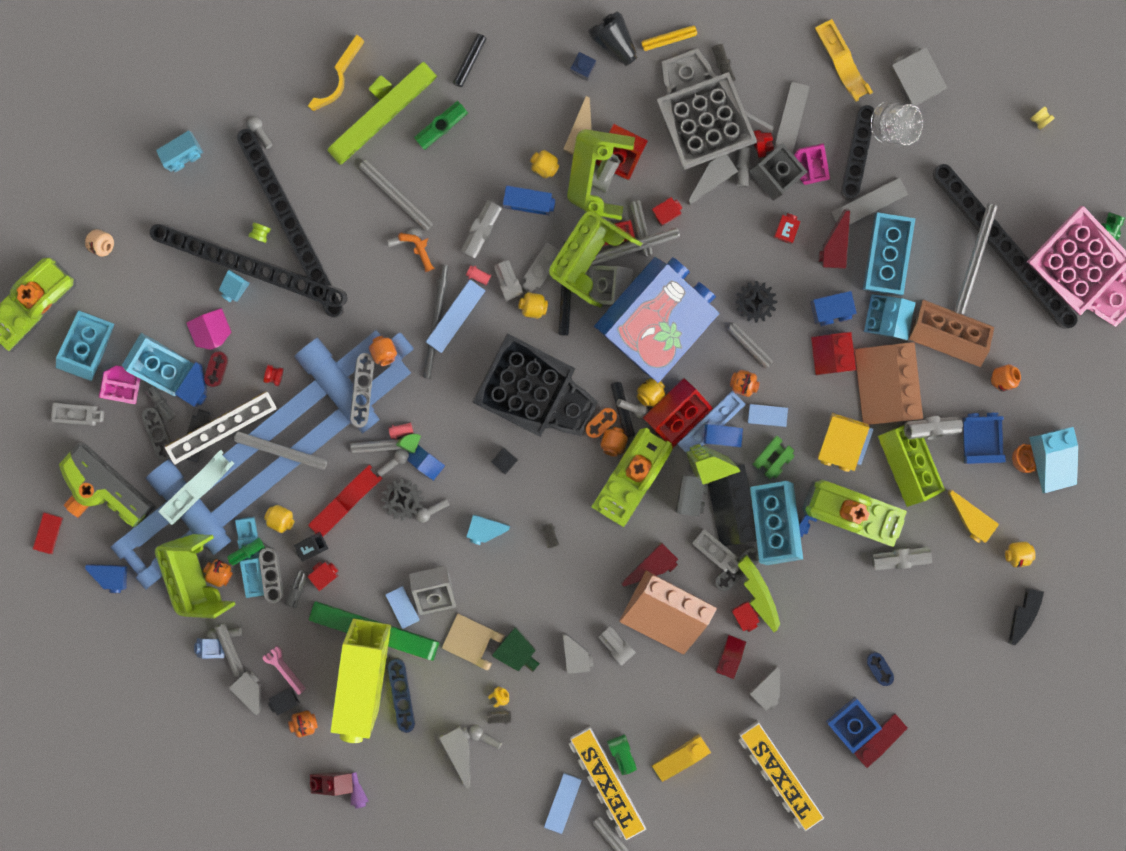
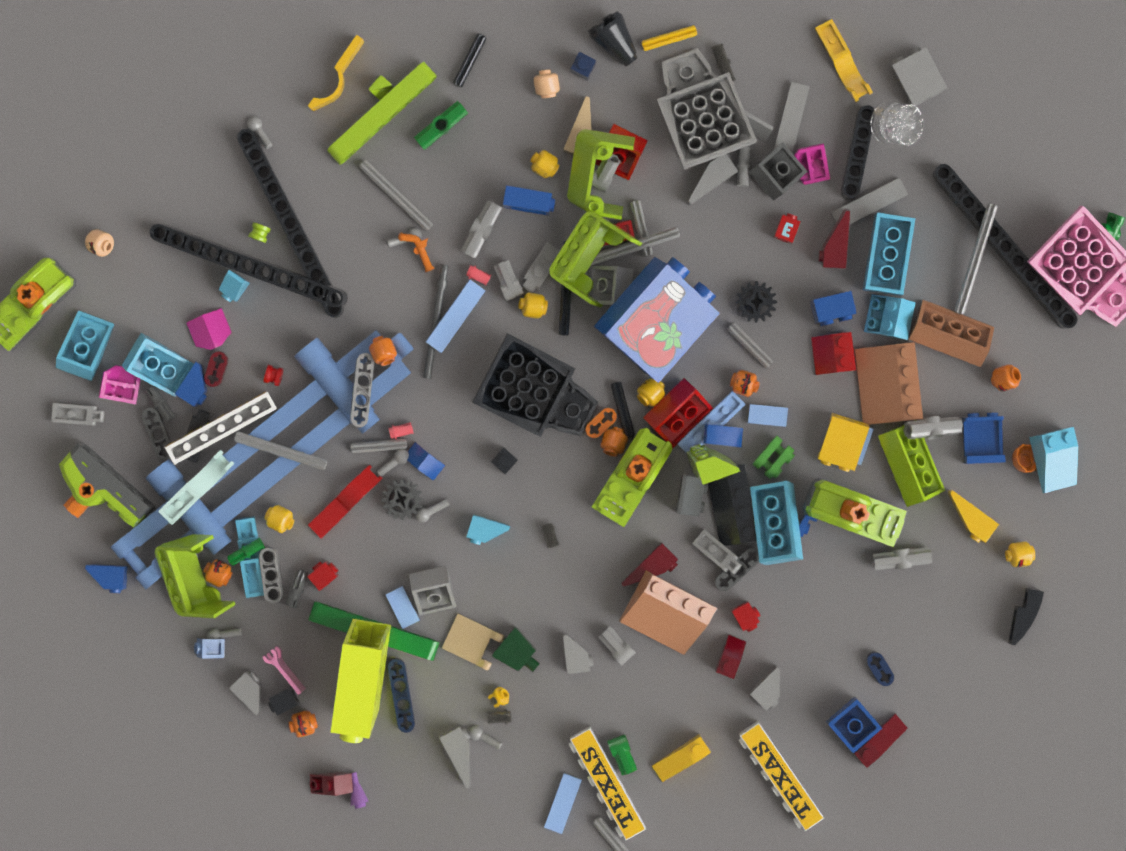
(47, 533): red tile -> none
(179, 151): medium azure slope -> none
(229, 649): light grey axle -> none
(311, 546): black brick -> none
(409, 442): bright green tile -> none
(546, 84): none -> light nougat head
(639, 410): light grey bar -> none
(667, 211): red brick -> none
(762, 146): red tile -> none
(762, 599): lime slope -> none
(1042, 118): light yellow wheel -> none

